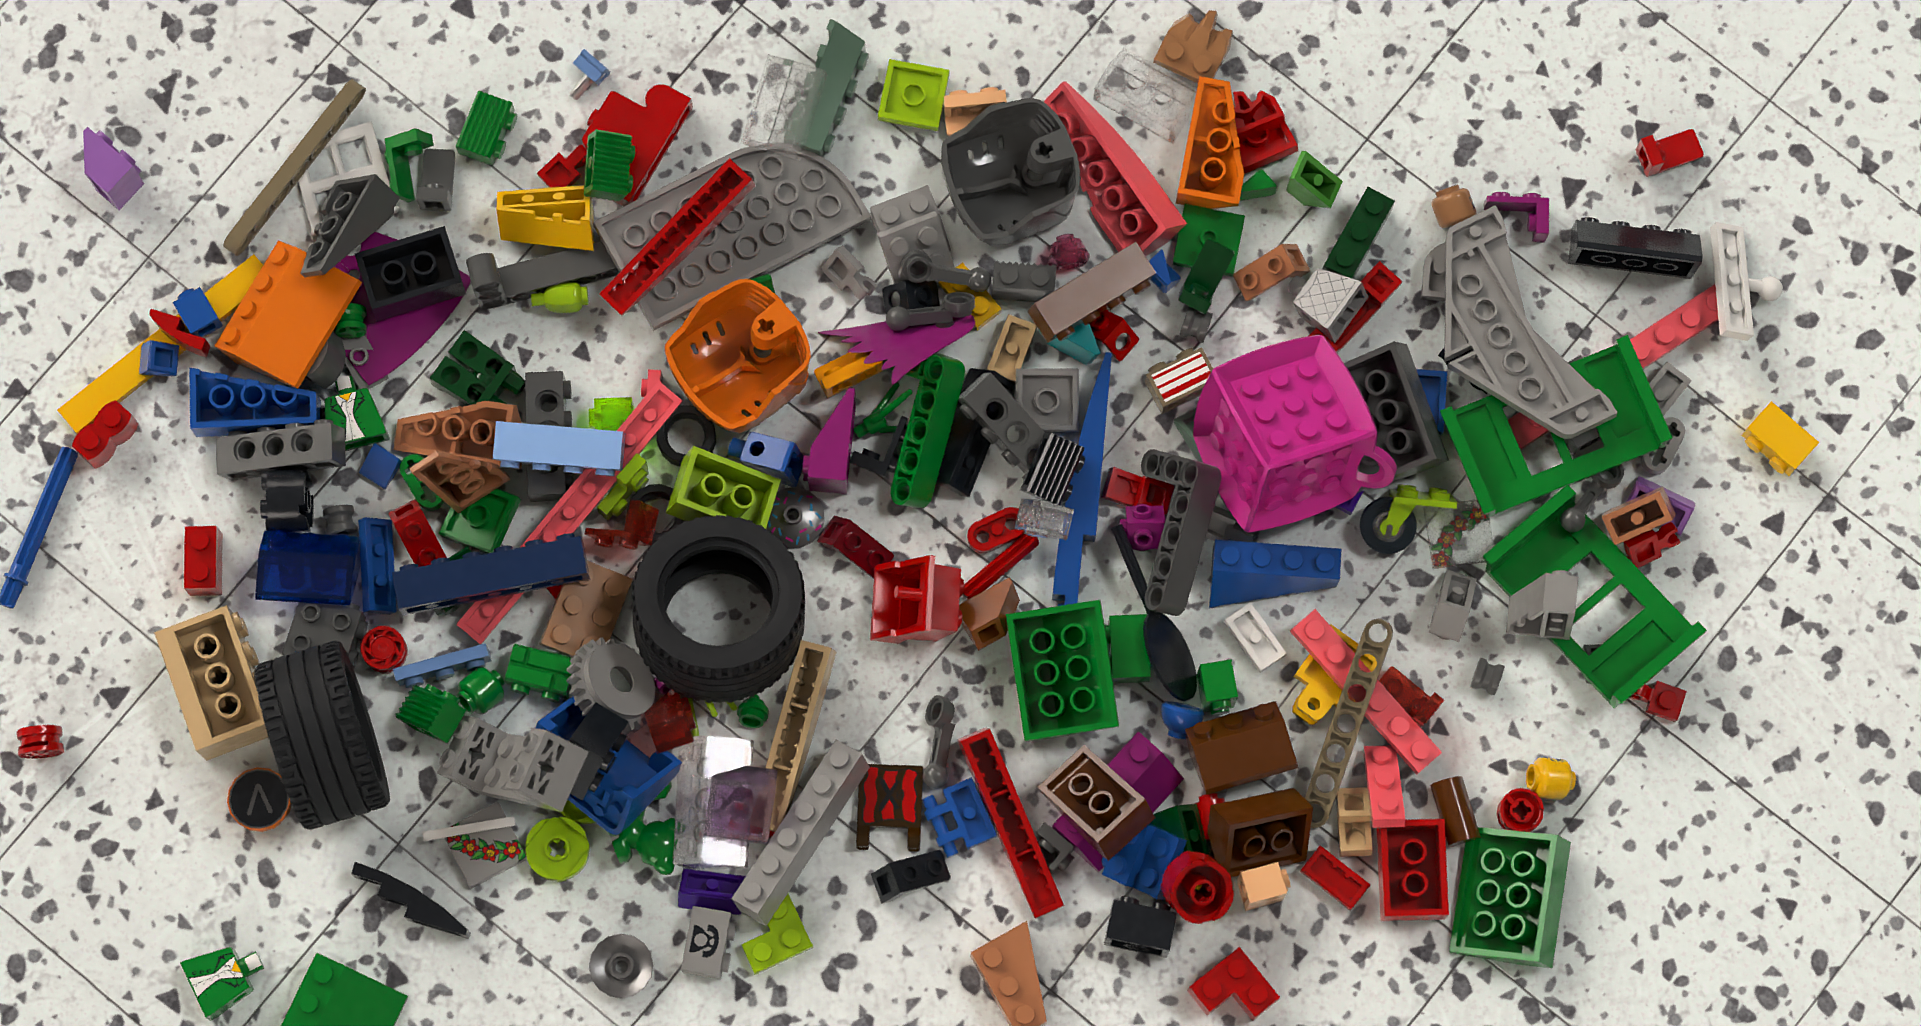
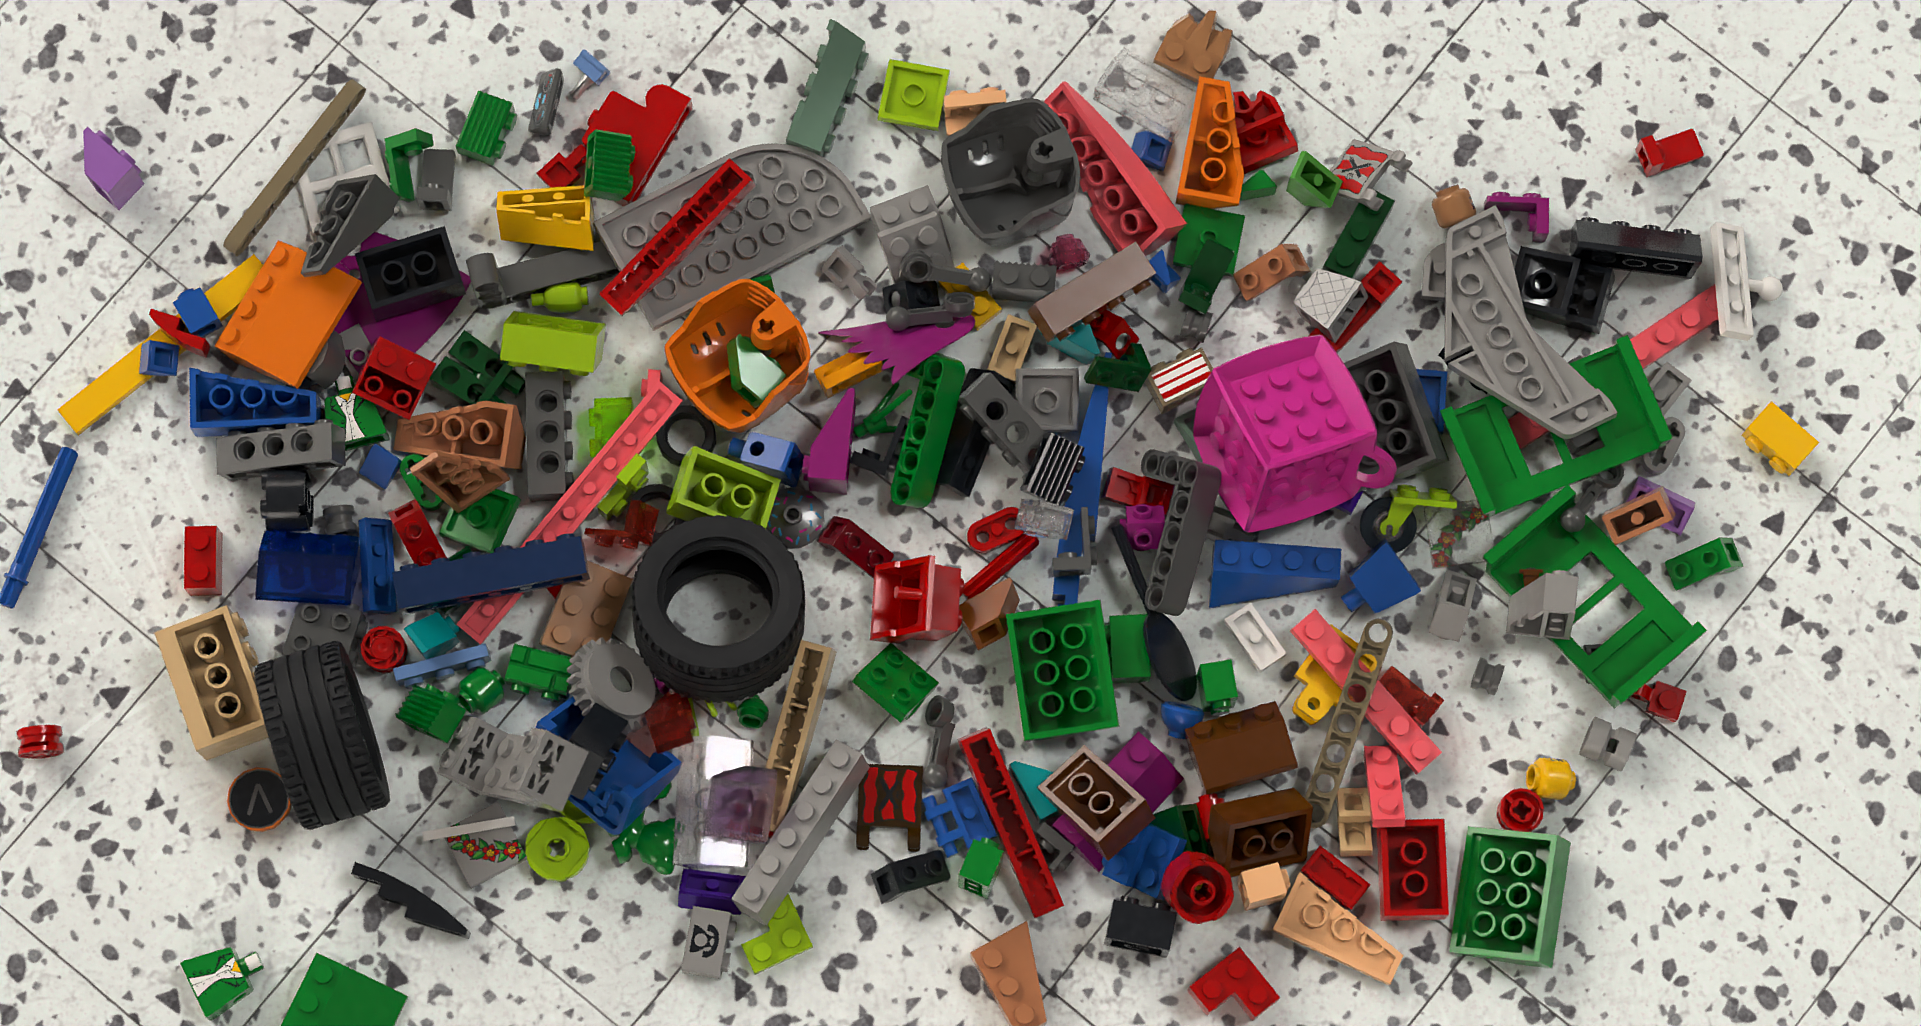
(110, 428): red brick -> none
(351, 322): green wheel -> none
(393, 377): none -> red slope
(433, 635): none -> teal slope
(546, 102): none -> dark grey slope
(552, 343): none -> lime brick
(559, 447): light blue brick -> none
(615, 950): flat silver dish -> none
(751, 371): none -> slope
(784, 107): clear slope -> none
(895, 682): none -> green plate
(981, 867): none -> green brick
(1028, 780): none -> teal slope
(1068, 563): none -> dark grey bracket
(1125, 374): none -> dark green bracket
(1151, 149): none -> blue slope
(1329, 929): none -> light nougat wing
(1362, 167): none -> light grey flag
(1380, 580): none -> blue torso
(1455, 807): reddish brown brick -> none
(1530, 575): none -> reddish brown piece
(1563, 289): none -> black slope
(1598, 738): none -> light grey wheel
(1648, 545): red plate -> none
(1703, 562): none -> green bracket

